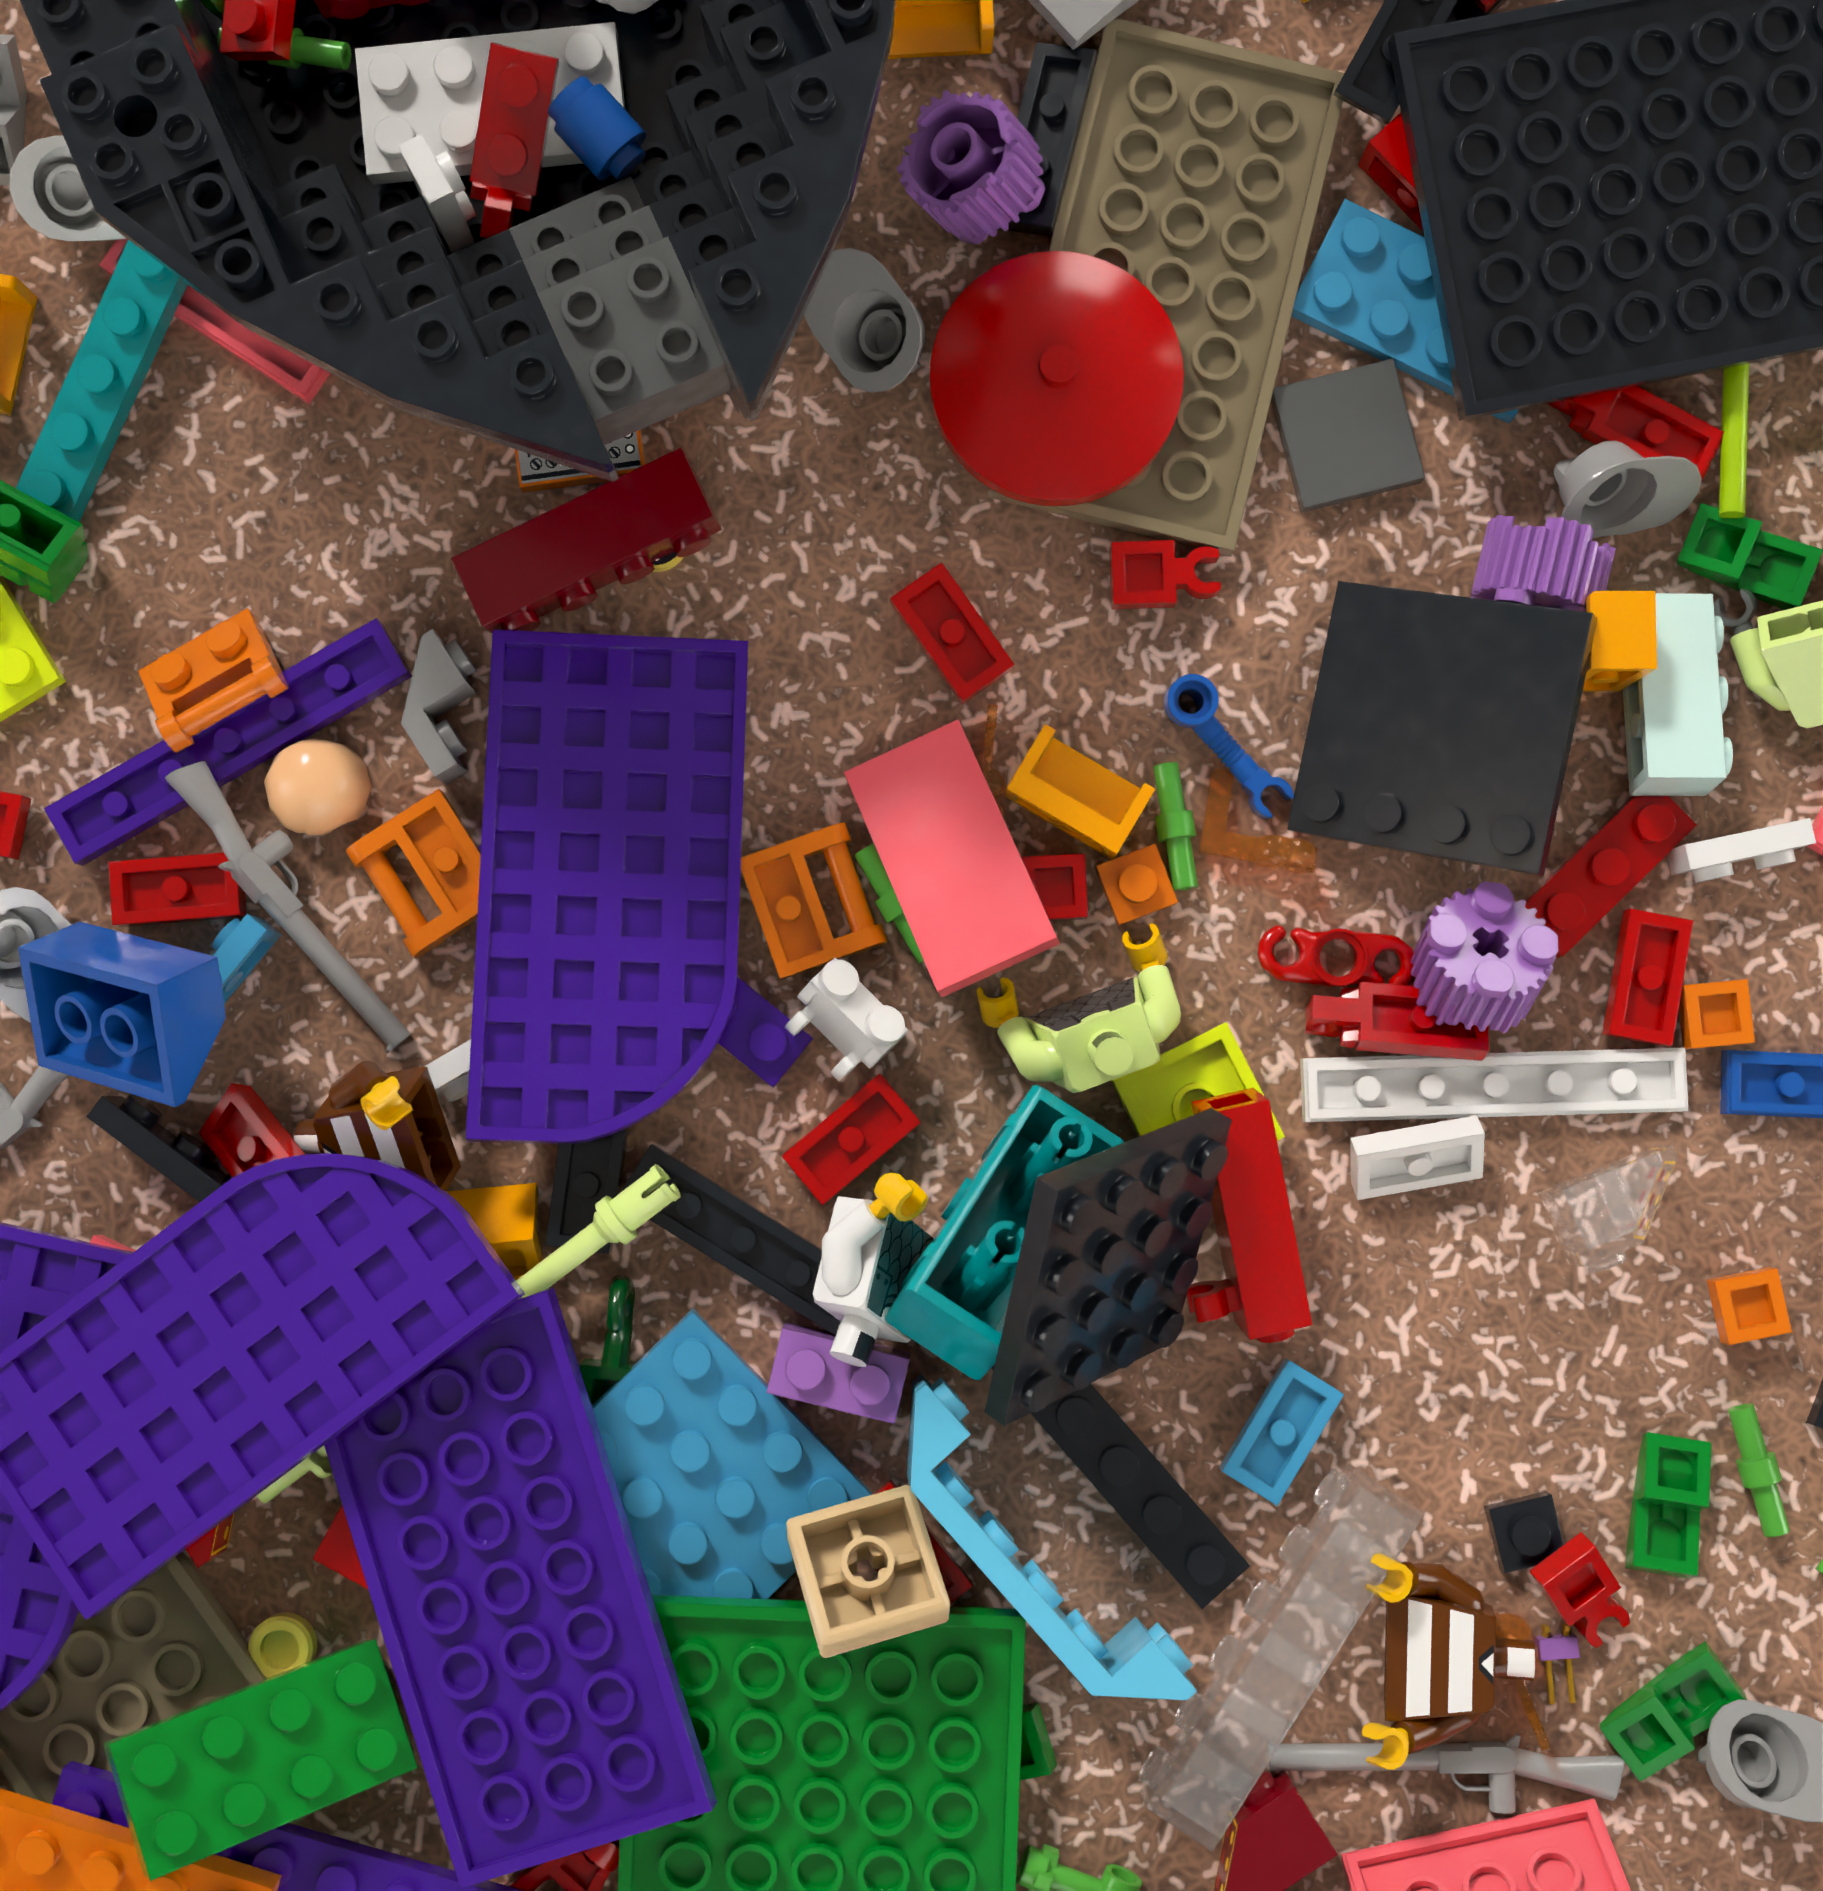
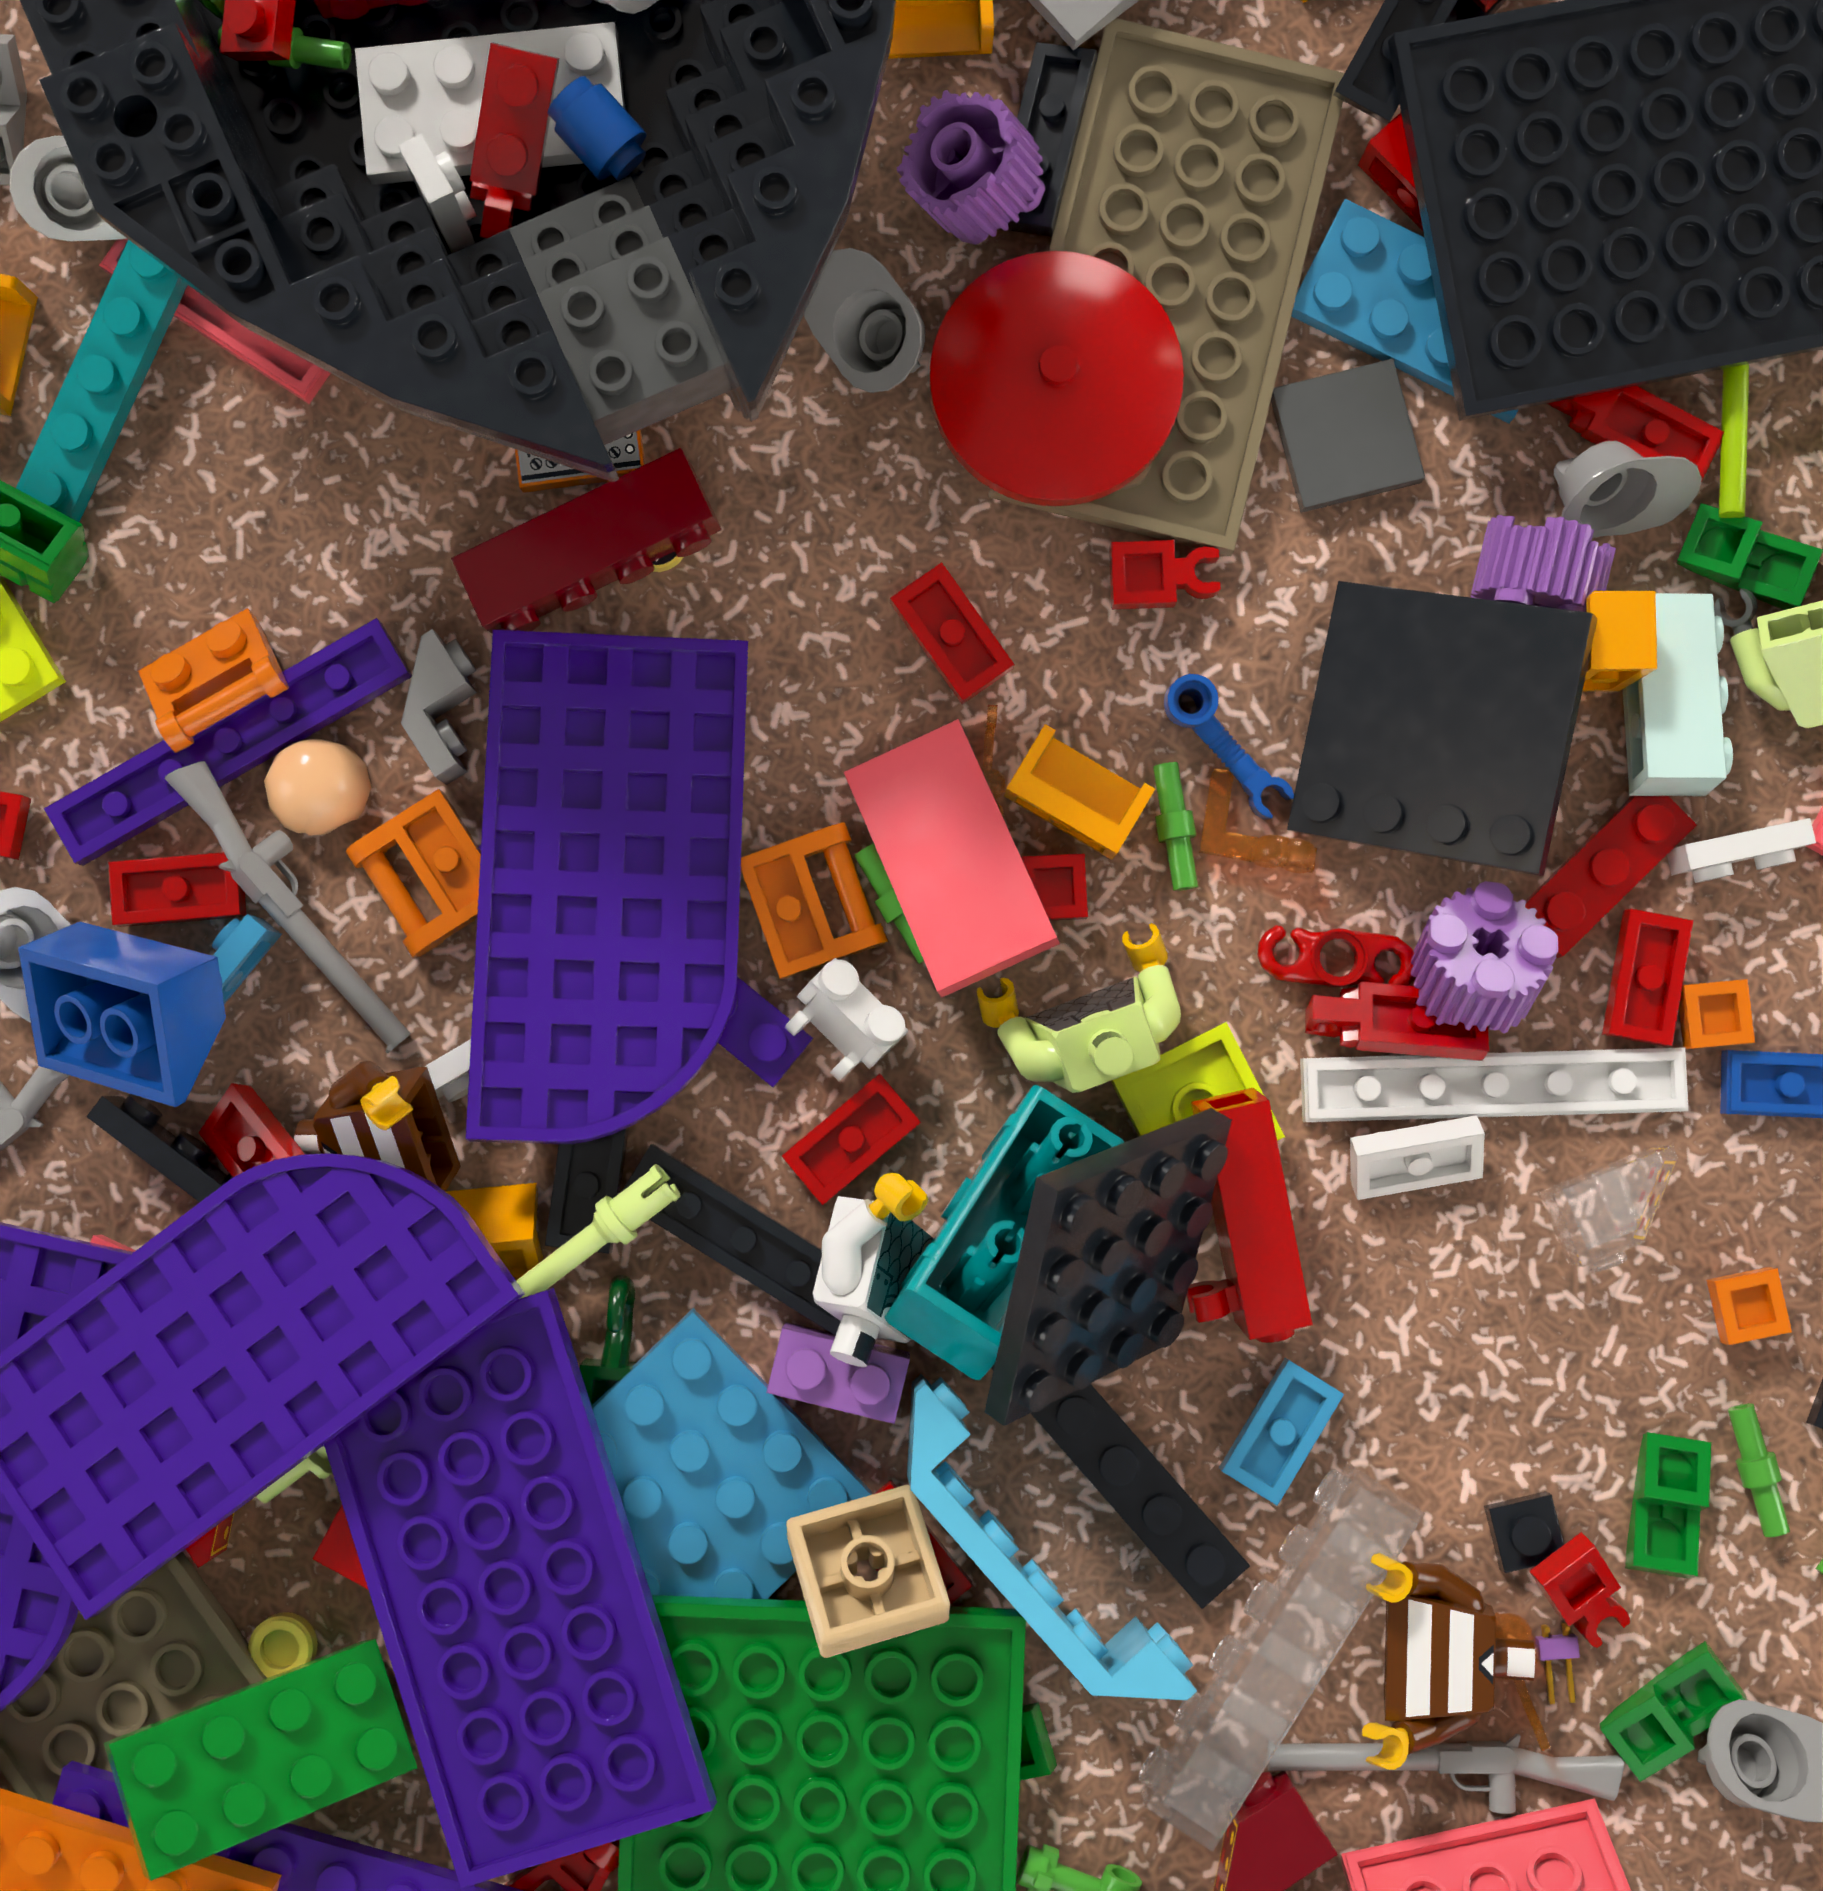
(1136, 884): orange plate -> none

